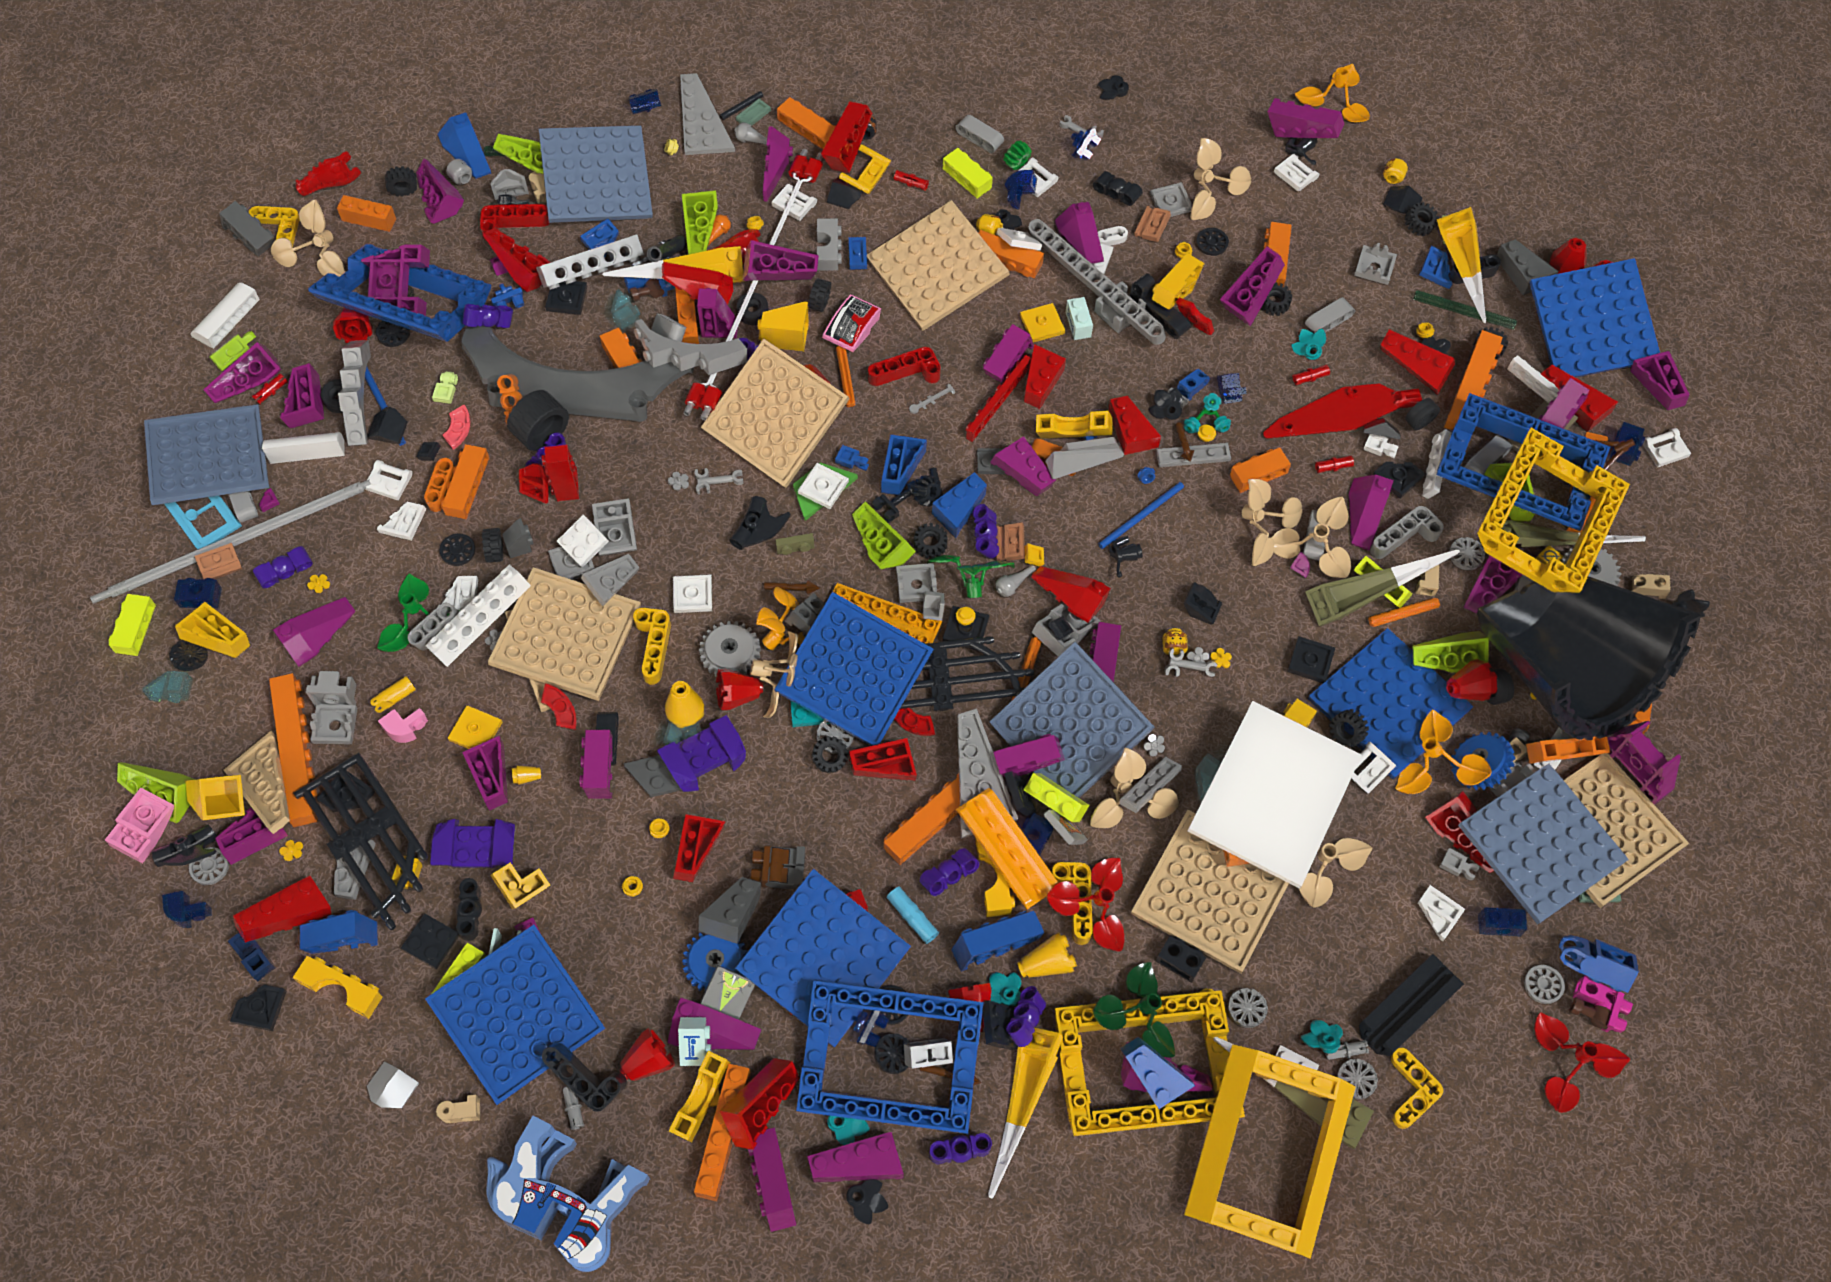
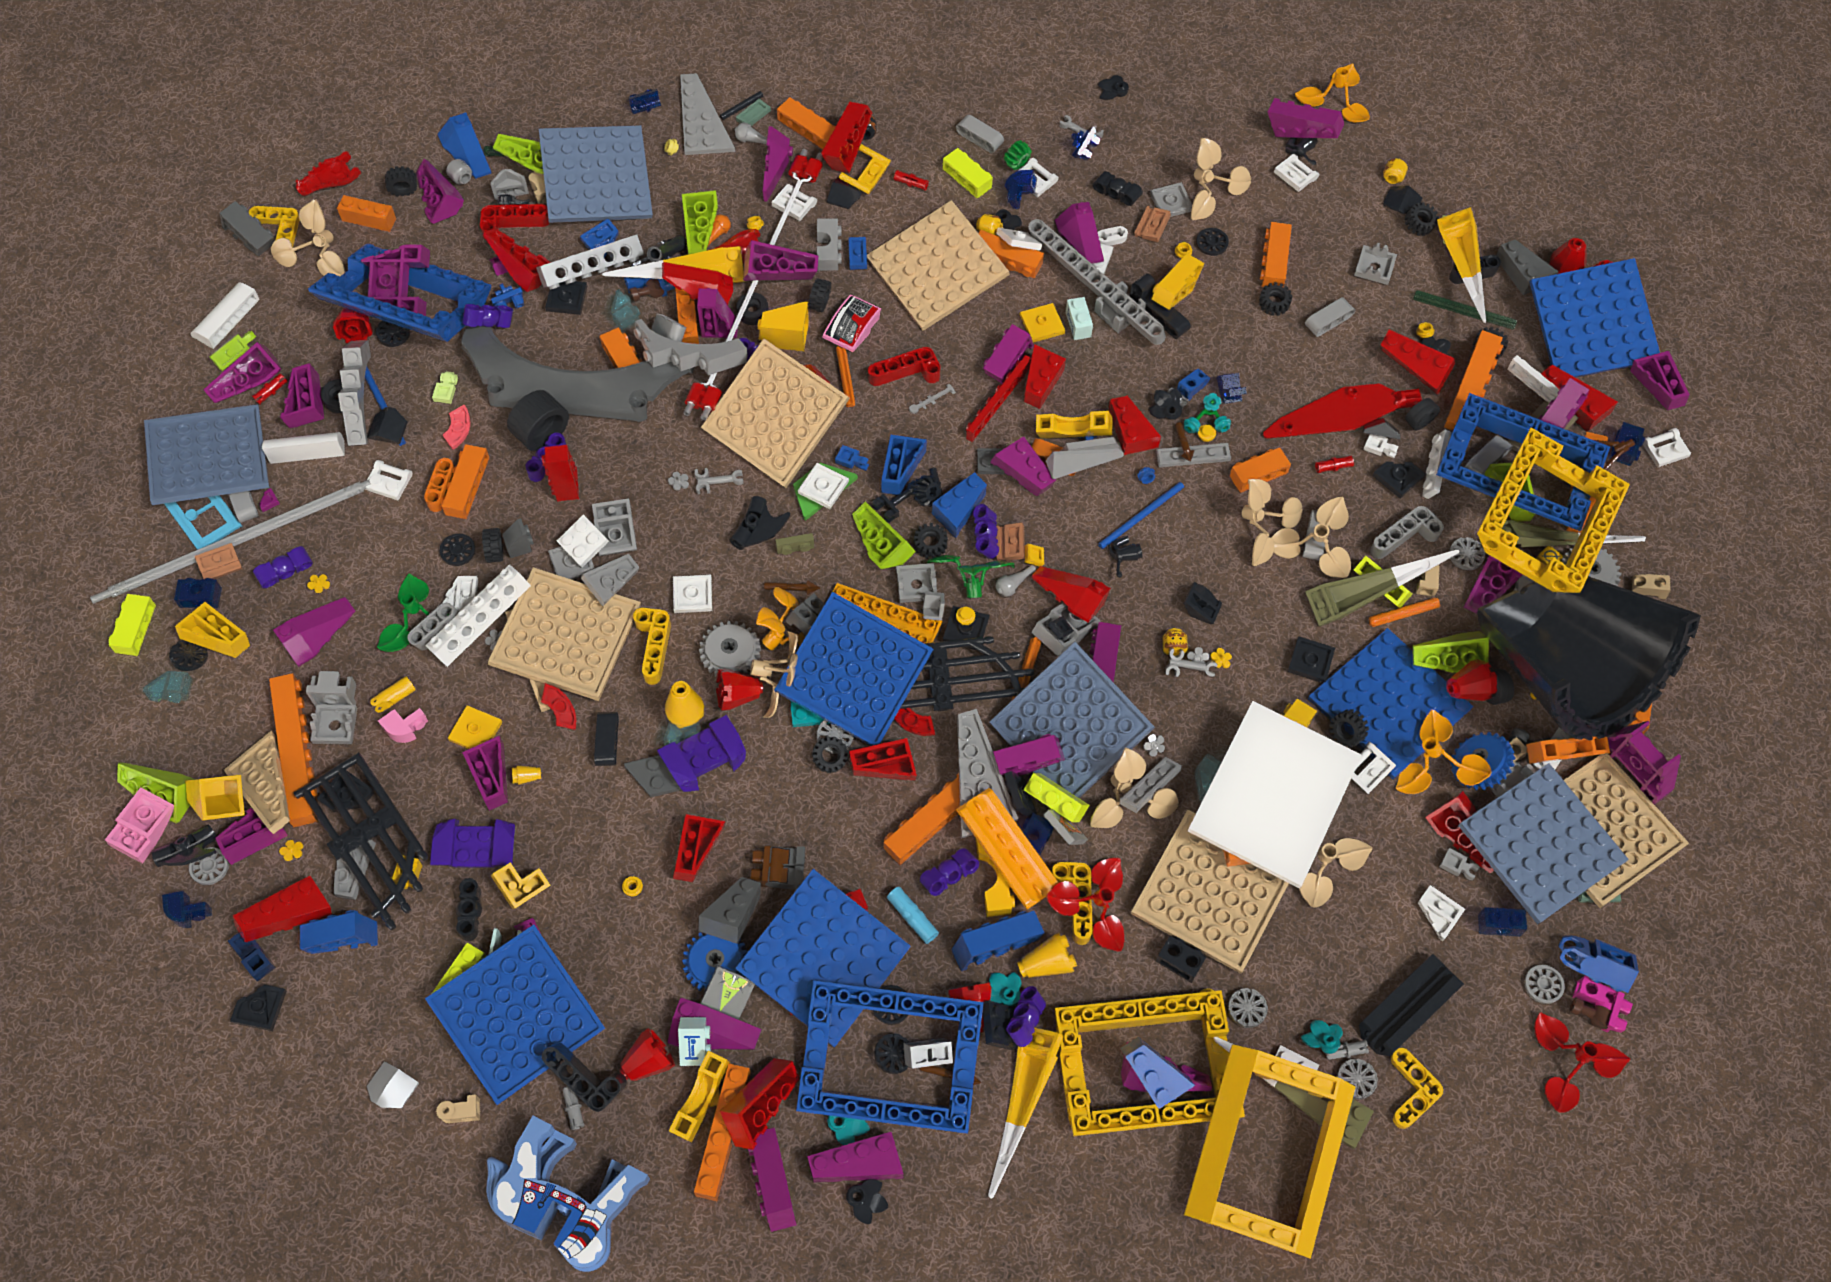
(315, 975): yellow arch -> none
(404, 522): white wing -> none
(428, 451): black tile -> none
(430, 941): black plate -> none
(507, 392): orange piece -> none
(534, 482): red slope -> none
(597, 764): magenta wedge -> none
(659, 828): yellow plate -> none
(866, 1036): clear blue hips -> none
(970, 1144): dark purple piece -> none
(1111, 1015): dark green plant -> none
(1199, 321): red tile -> none
(1253, 286): magenta wedge -> none
(1301, 565): magenta tile -> none
(1309, 342): teal plate -> none
(1311, 374): red pin -> none
(1367, 502): magenta wedge -> none
(1436, 267): blue wing -> none
(1687, 601): black plate -> none

